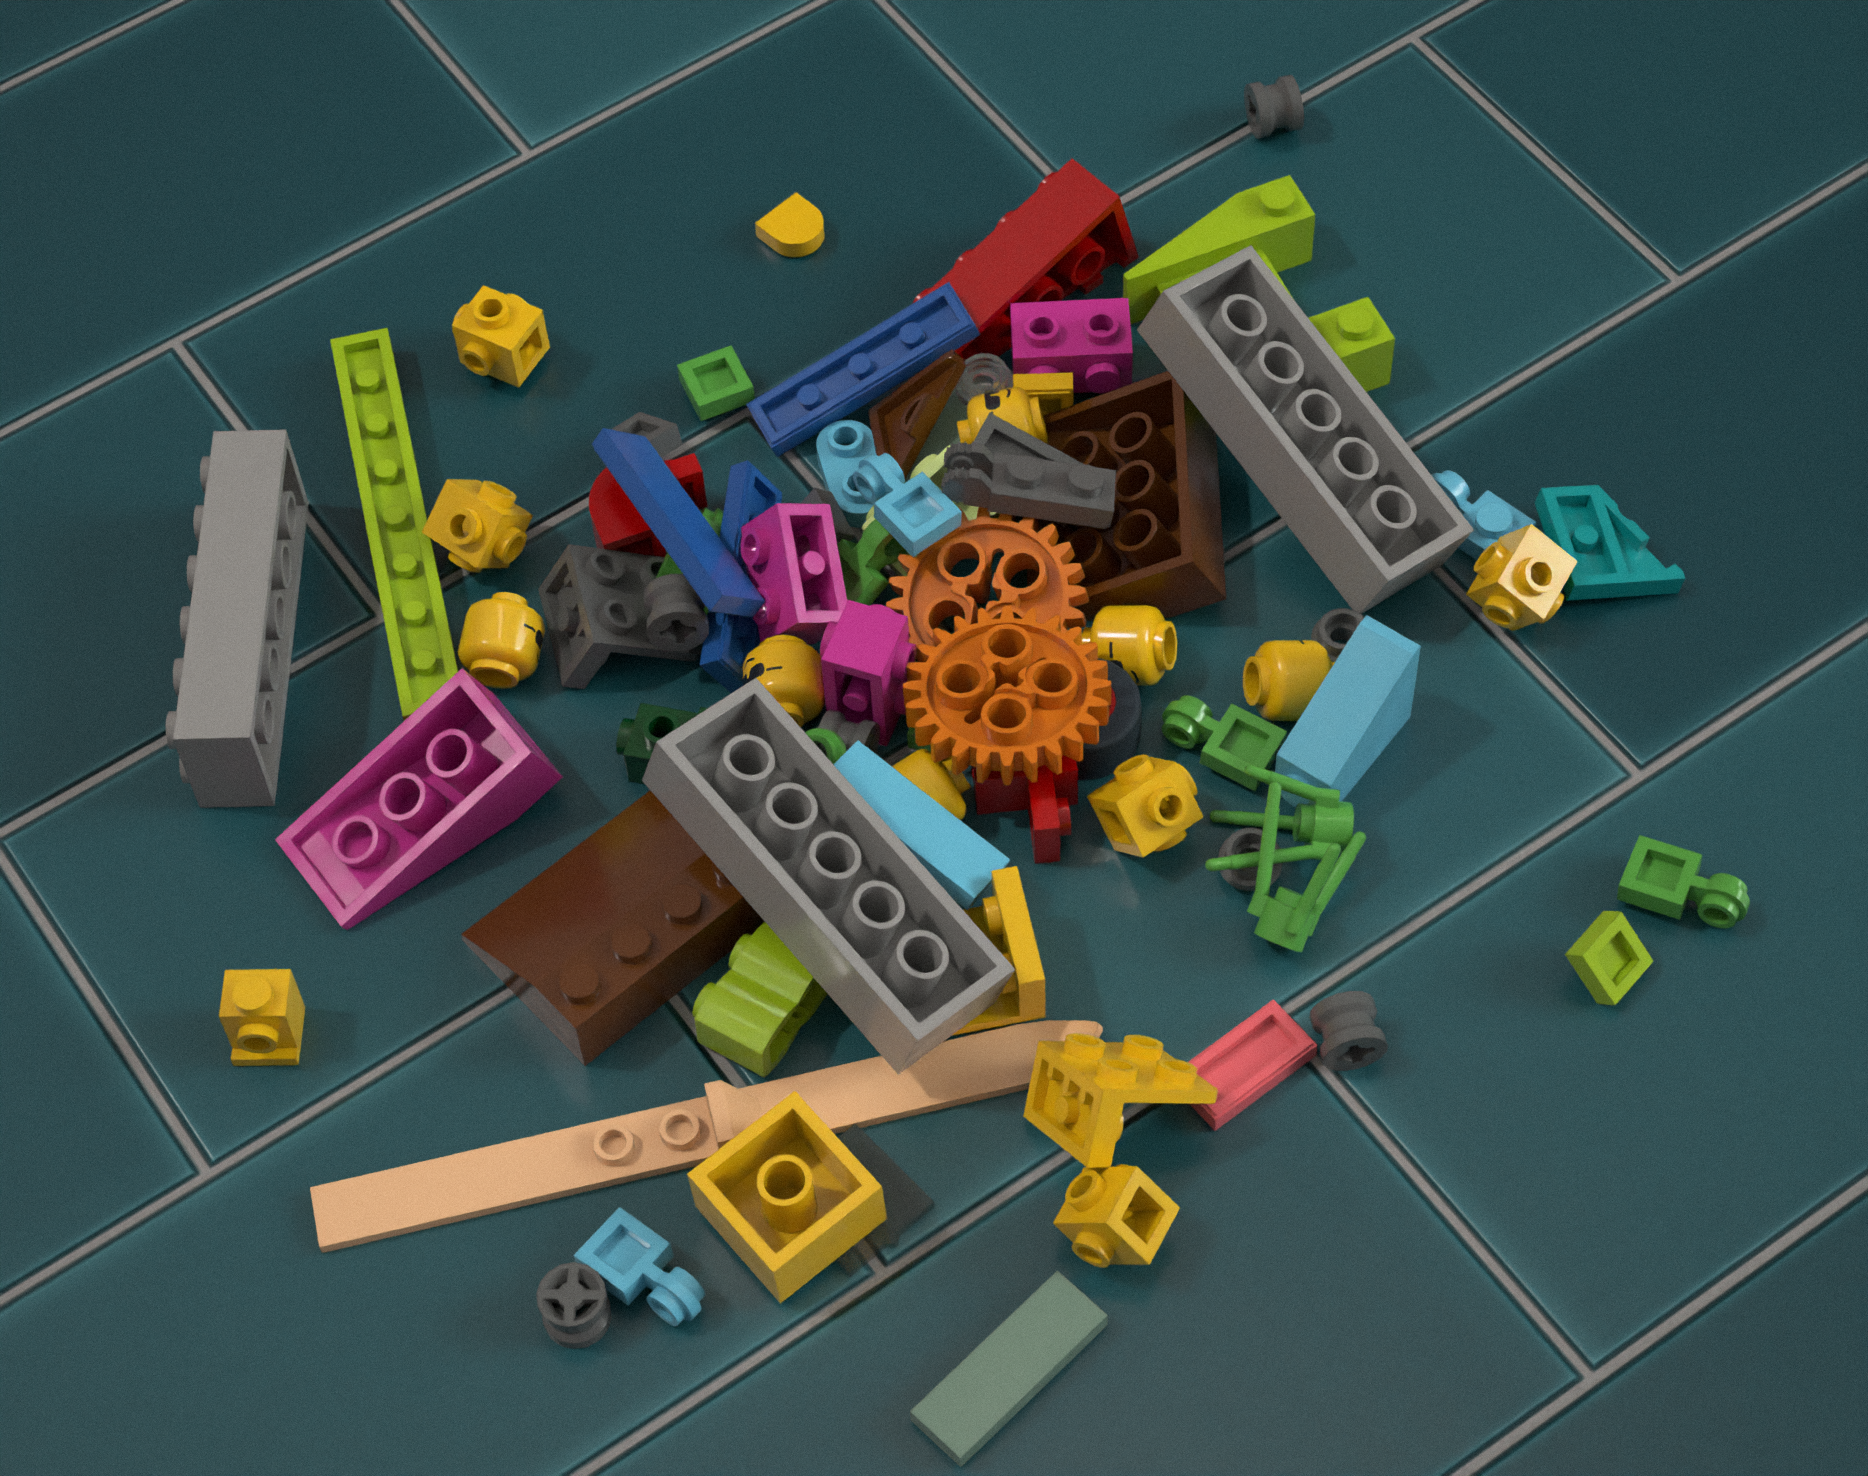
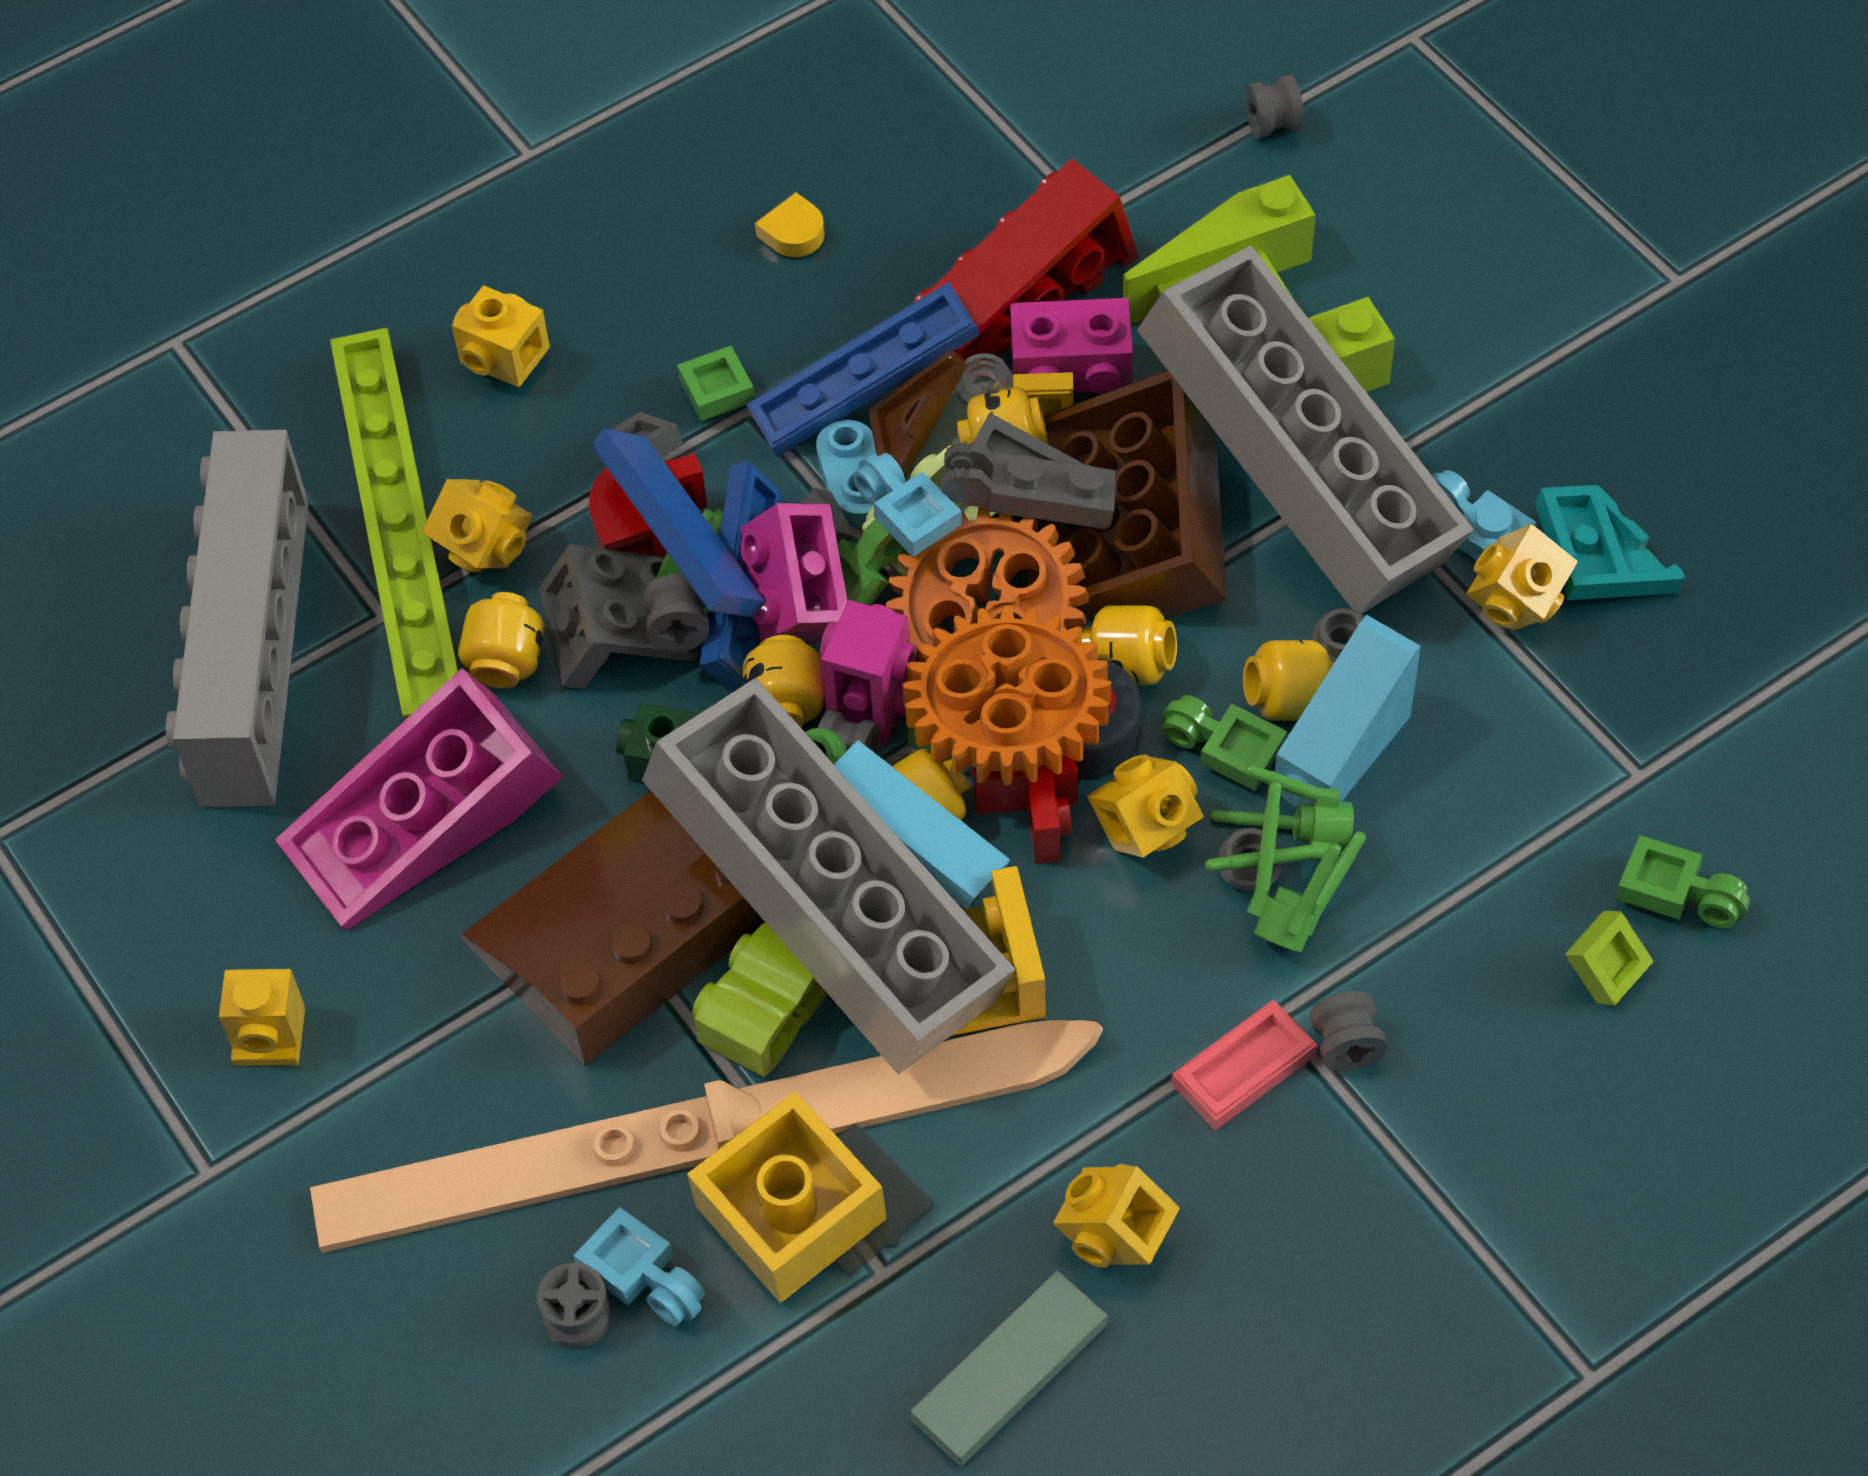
(1084, 1082): yellow bracket -> none

